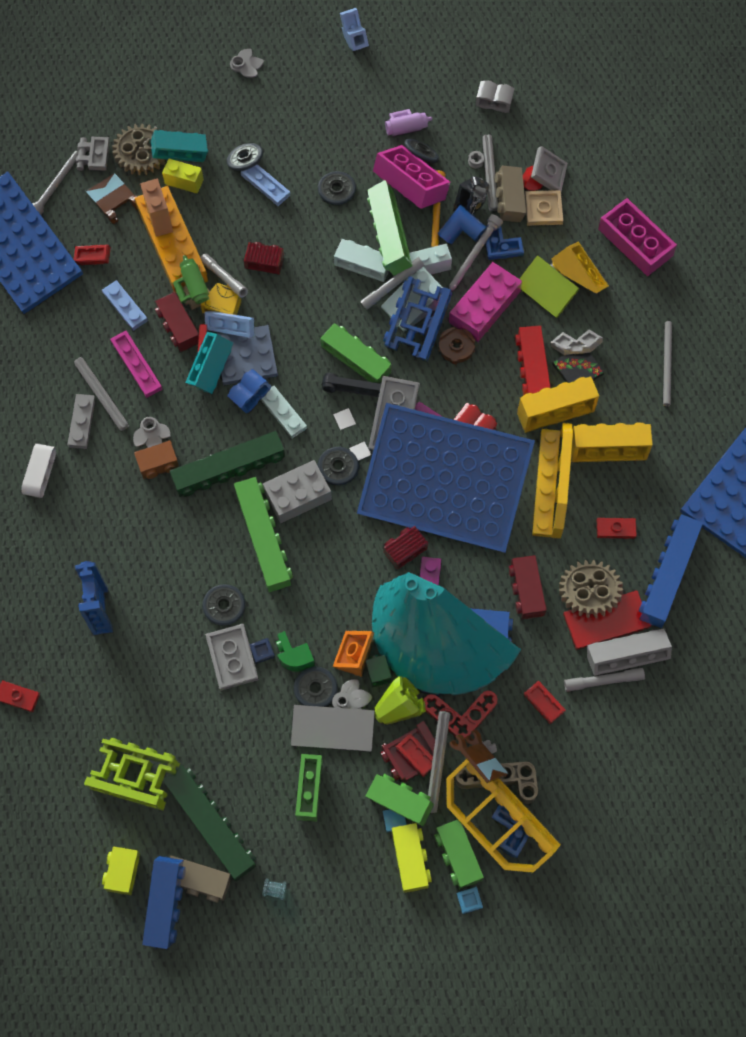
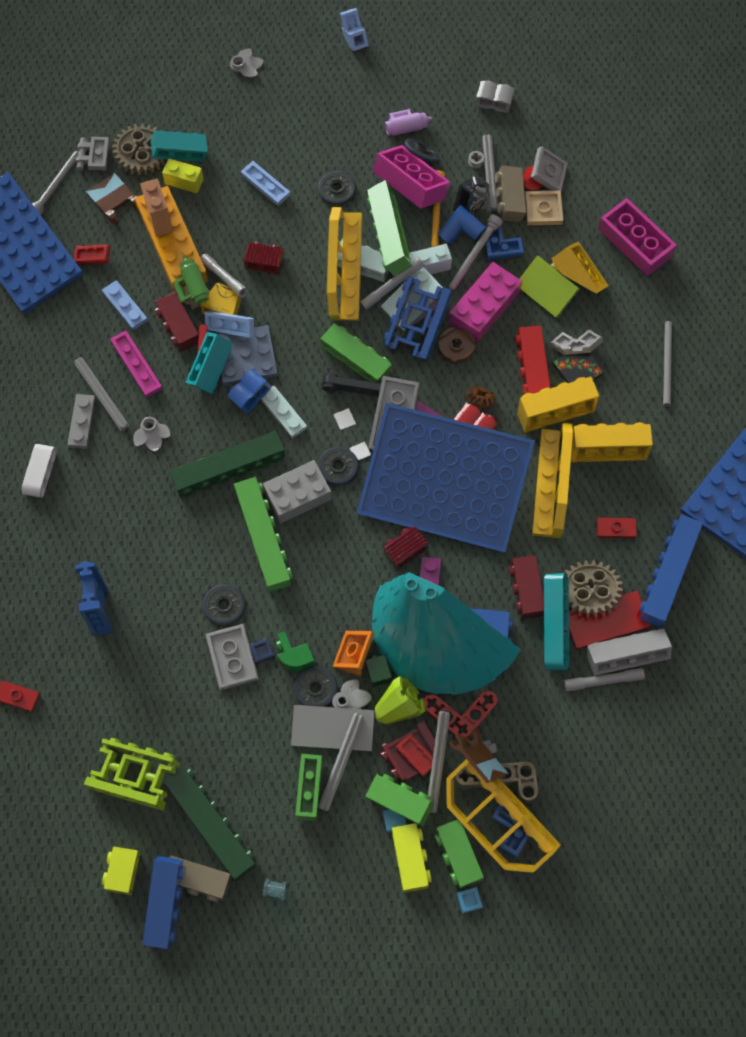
(156, 460): dark orange brick -> none
(236, 161): wheel -> none
(341, 762): none -> light grey axle
(350, 265): none -> yellow plate
(480, 397): none -> reddish brown gear
(544, 702): red plate -> none
(556, 621): none -> teal beam

